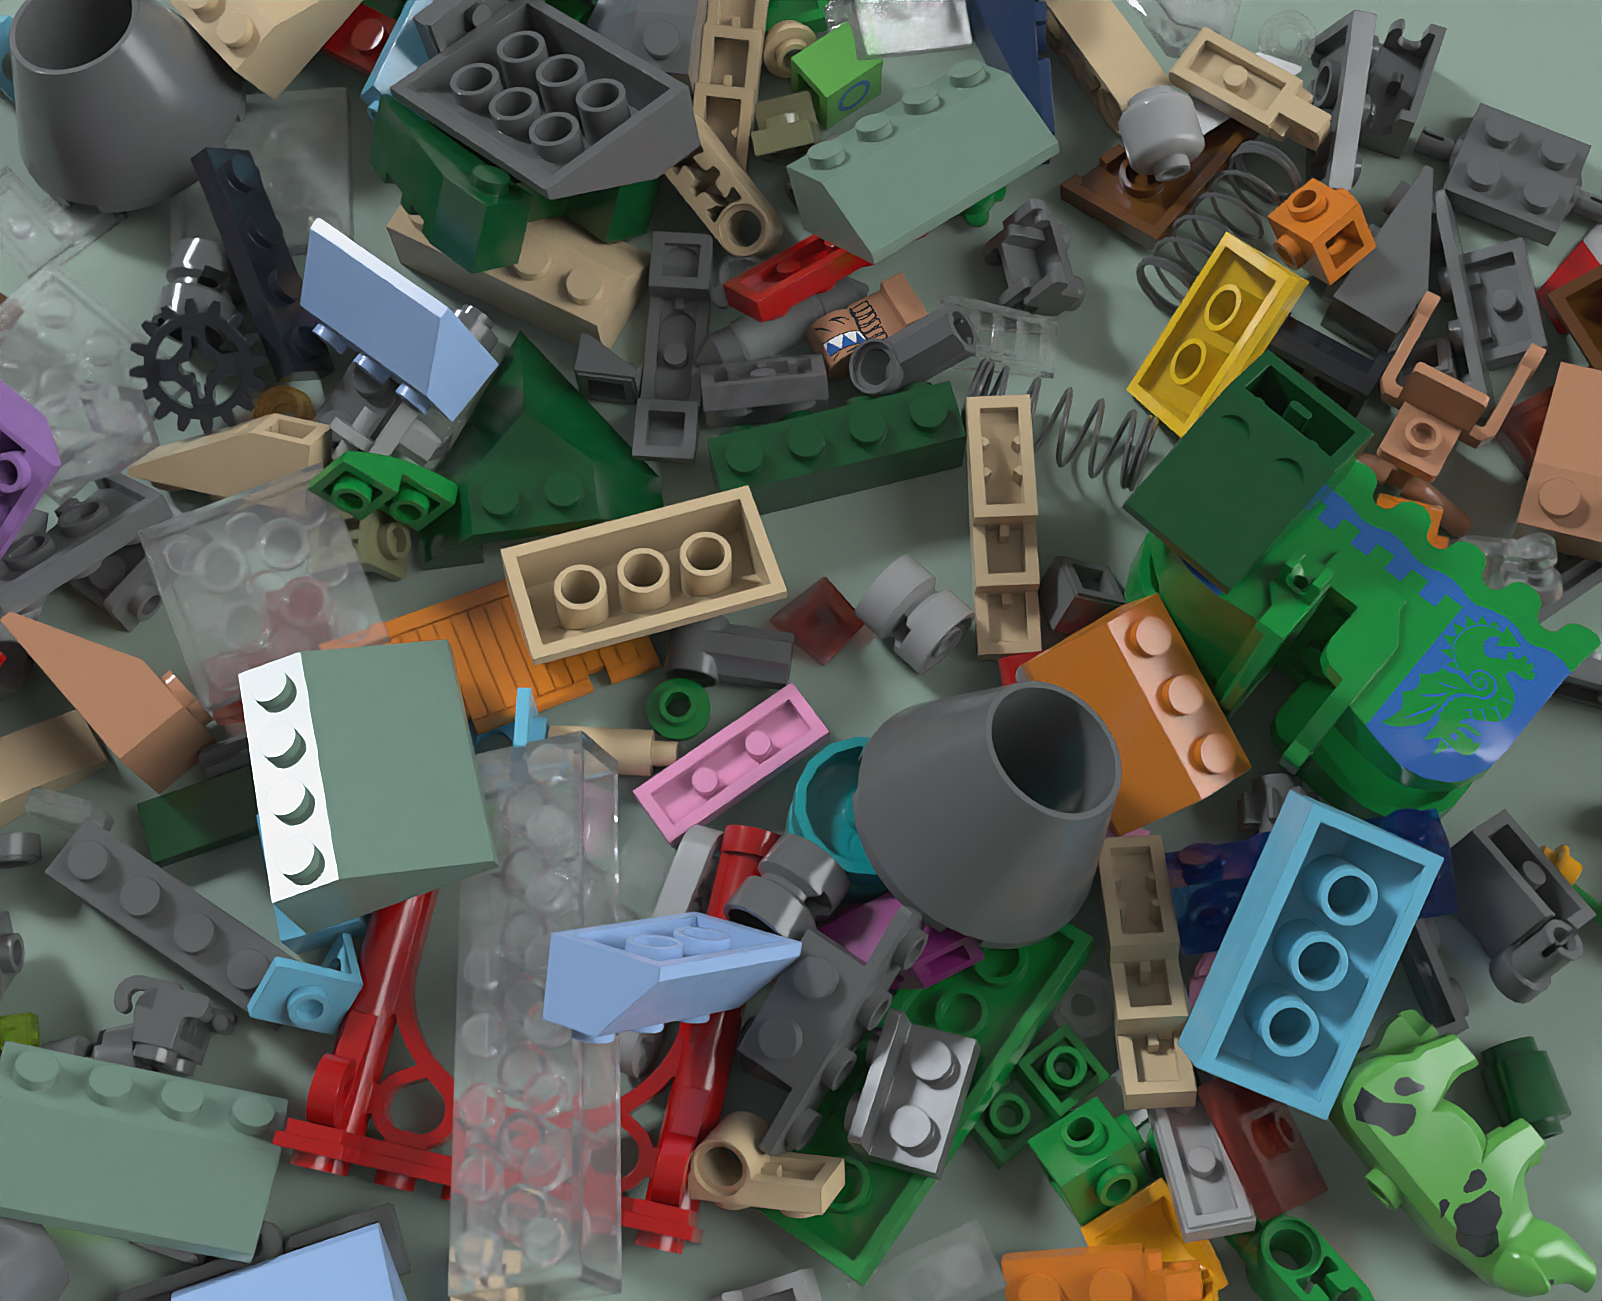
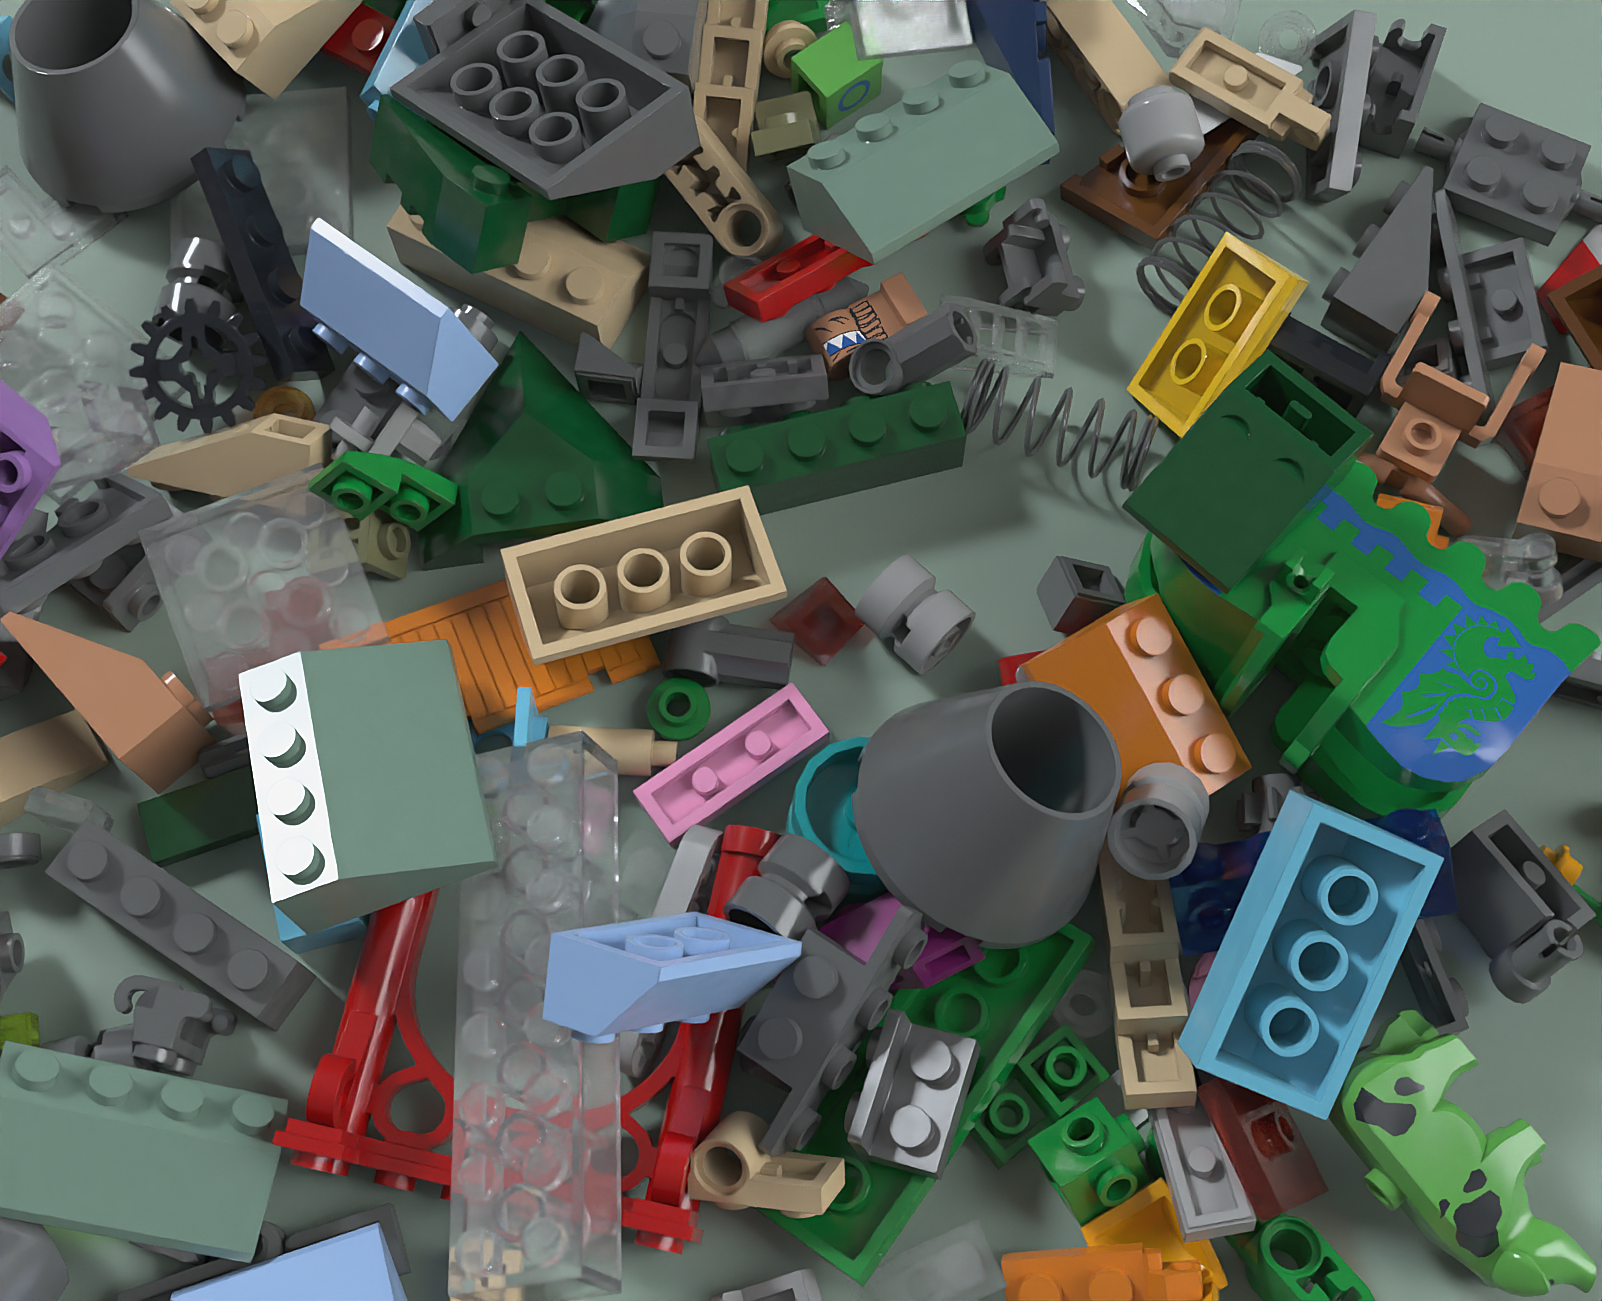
(307, 993): medium azure bracket -> none
(1003, 525): tan slope -> none
(1158, 821): none -> light grey wheel
(1321, 231): orange brick -> none
(1524, 1086): dark green brick -> none

